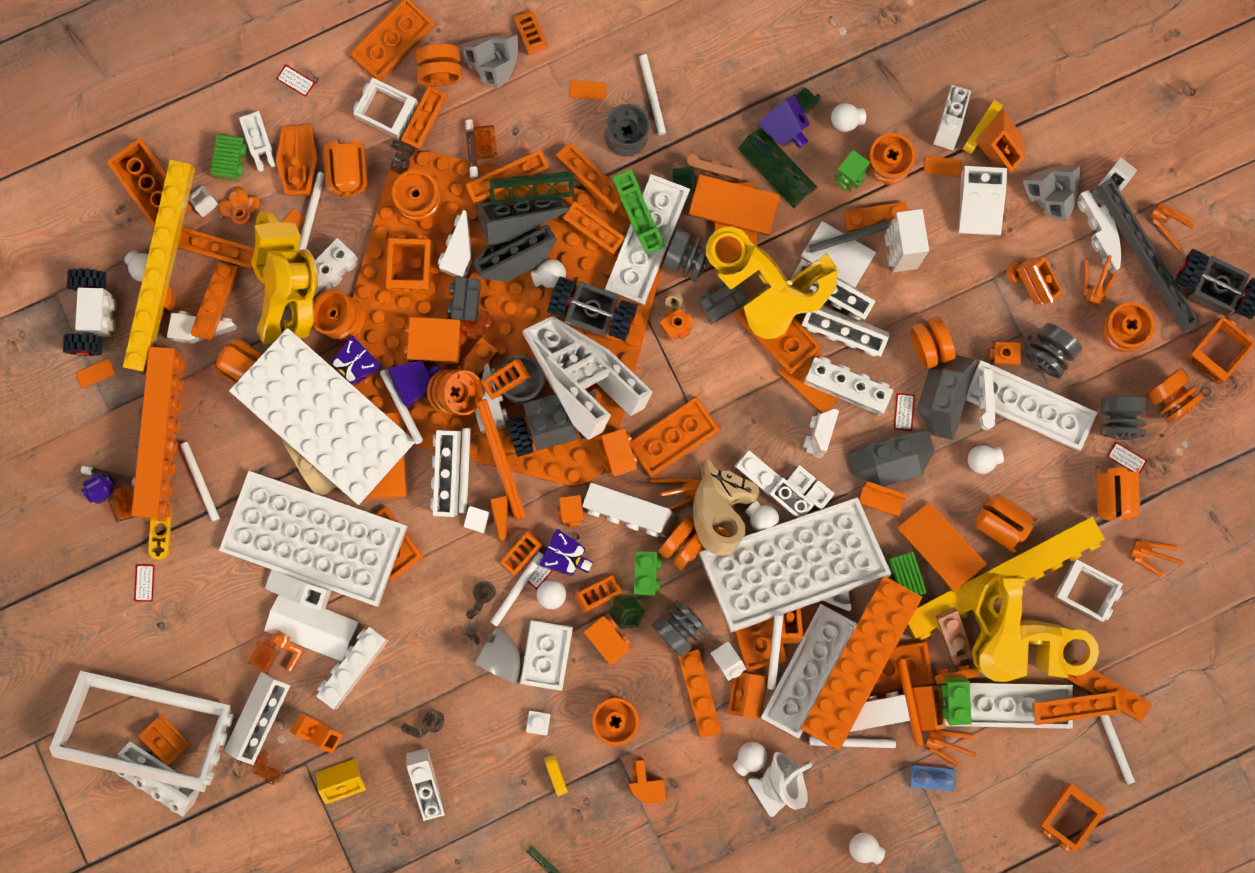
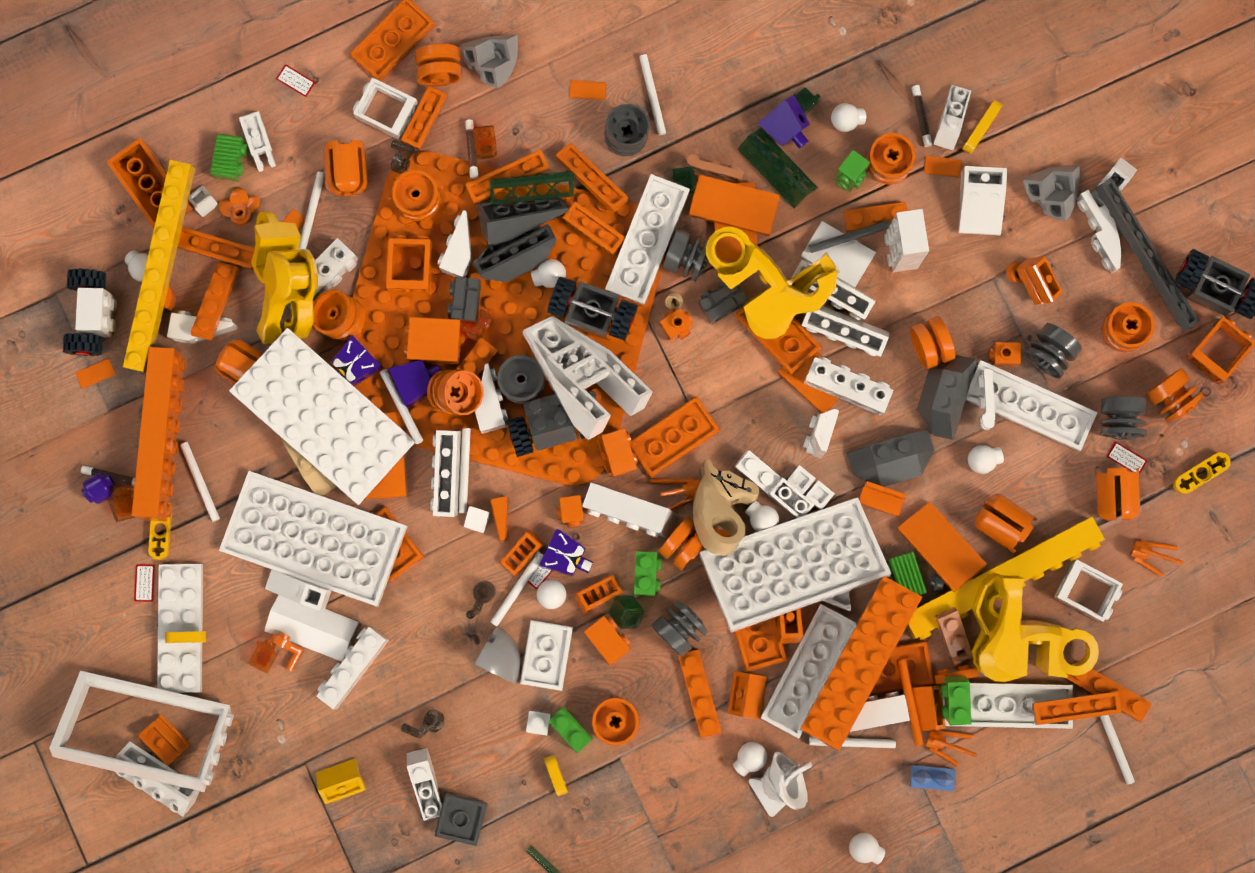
(180, 611): none -> white plate
(185, 637): none -> yellow beam
(257, 718): white brick -> none
(269, 775): clear orange bracket -> none
(297, 159): orange piece -> none
(316, 732): orange brick -> none
(460, 819): none -> dark grey plate
(500, 459): orange axle -> none
(524, 375): orange slope -> none
(536, 46): orange slope -> none
(570, 730): none -> bright green brick
(638, 212): bright green slope -> none
(646, 791): orange brick -> none
(728, 661): white brick -> none
(775, 650): white bar -> none
(904, 411): white sticker -> none
(921, 115): none -> clear smoke bar
(936, 582): none -> dark grey plate
(1002, 142): orange slope -> none
(1071, 790): orange window -> none
(1096, 294): orange plant -> none
(1162, 214): orange plant -> none
(1211, 460): none -> yellow beam

